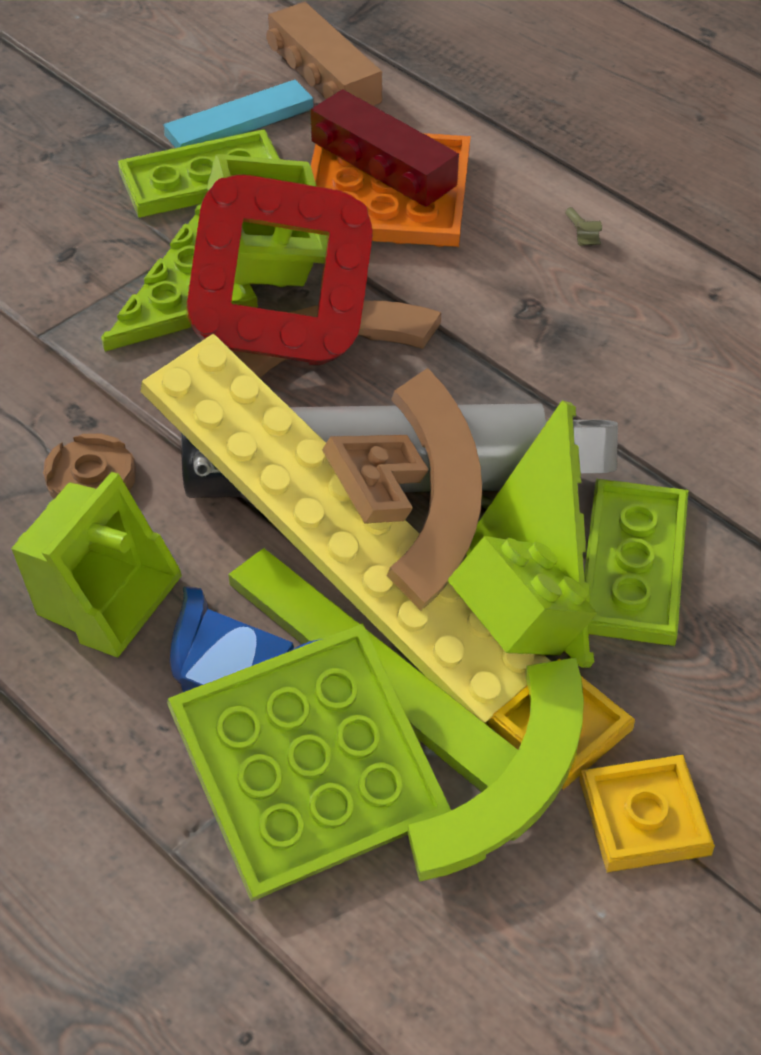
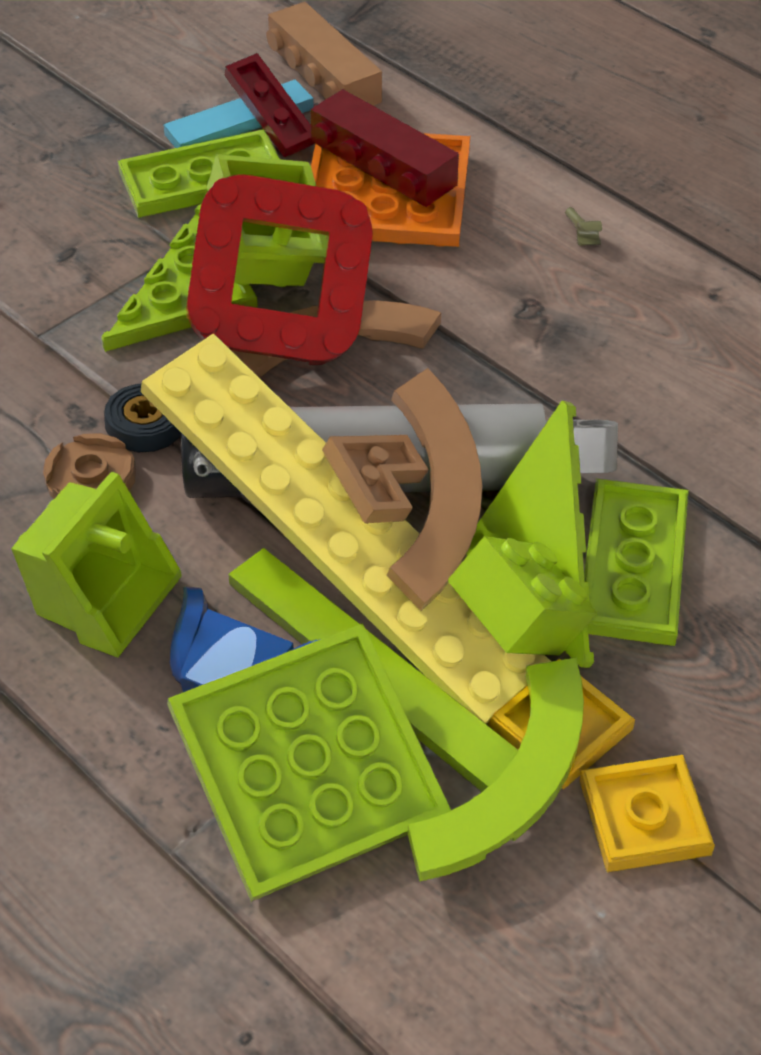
(124, 421): none -> black bush
(270, 104): none -> dark red plate

